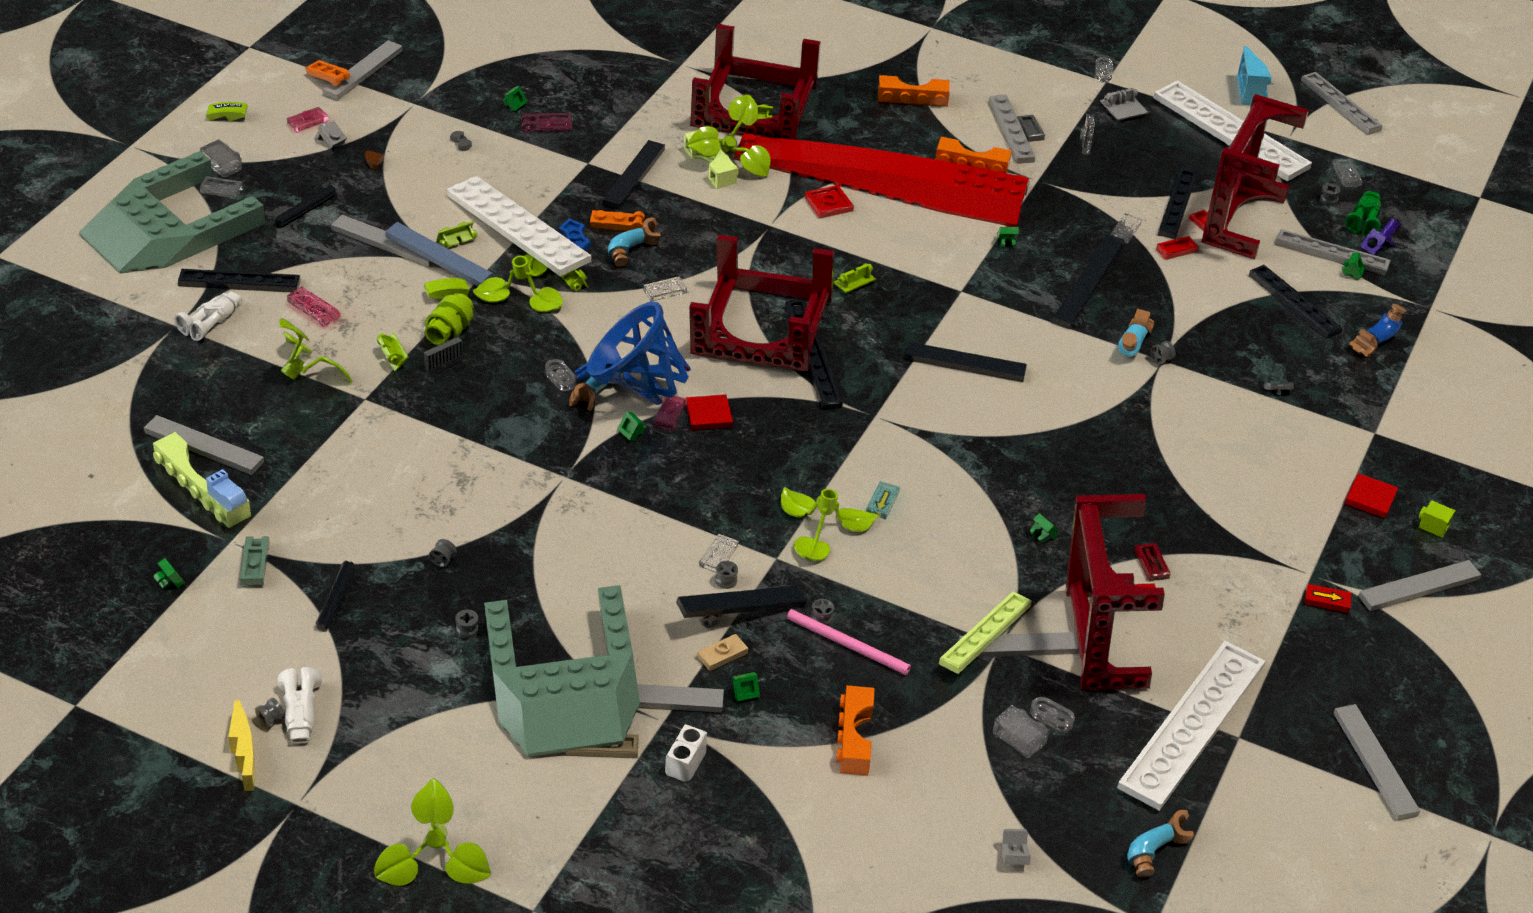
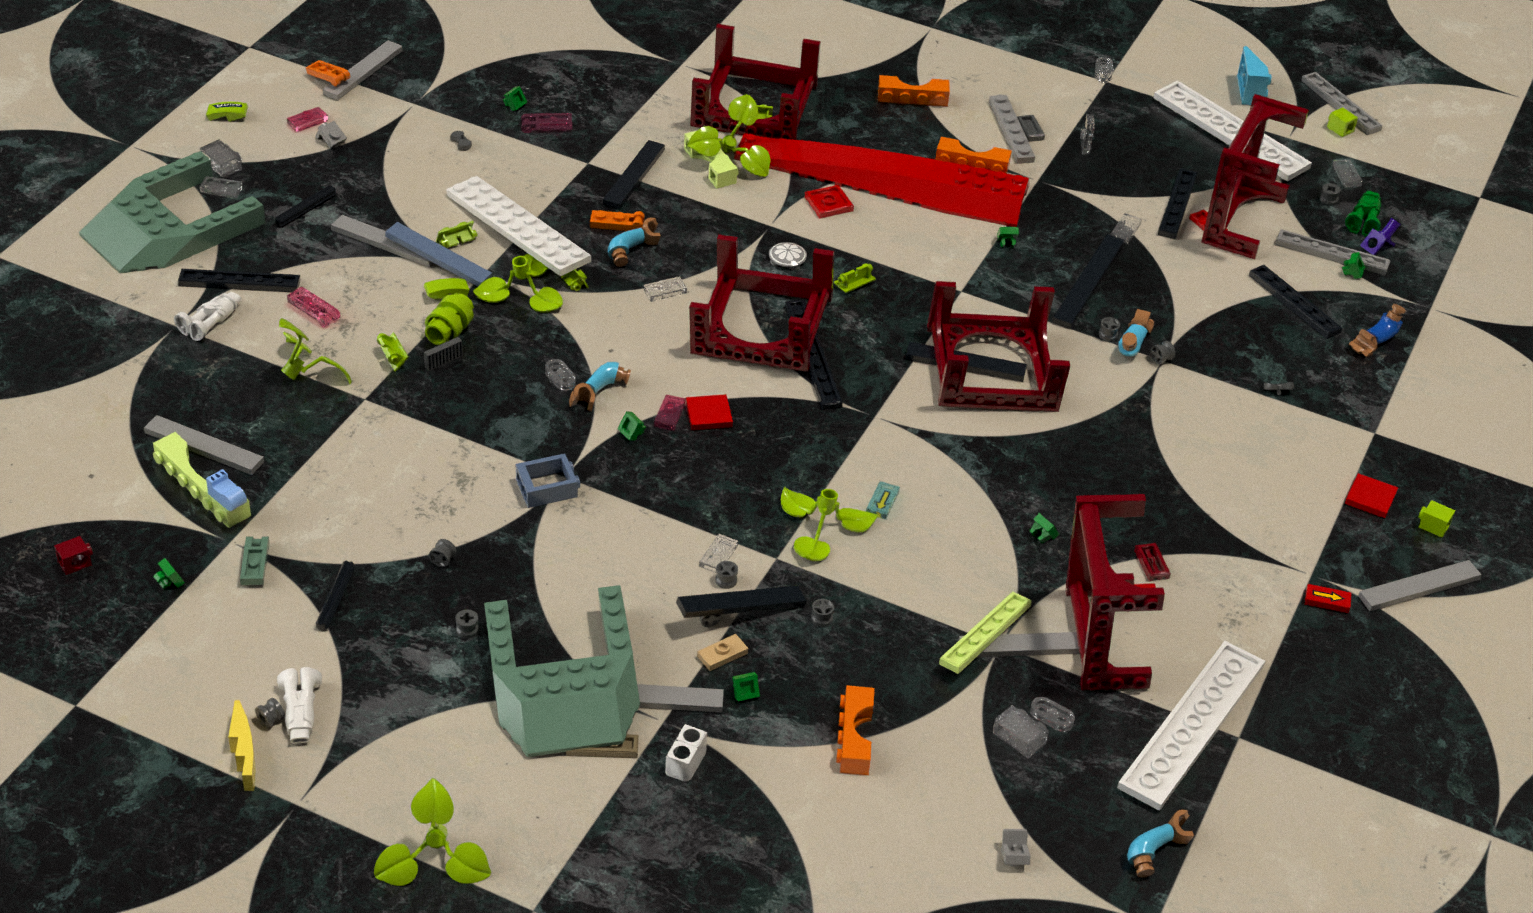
(73, 555): none -> dark red brick
(374, 159): reddish brown tile -> none
(551, 492): none -> sand blue window
(574, 232): blue tile -> none
(636, 361): blue piece -> none
(787, 255): none -> dish
(849, 642): bright pink piece -> none
(952, 369): none -> dark red arch
(1109, 329): none -> dark grey wheel
(1123, 104): light grey hinge -> none
(1177, 247): red tile -> none
(1342, 122): none -> lime brick
(1376, 762): light grey tile -> none

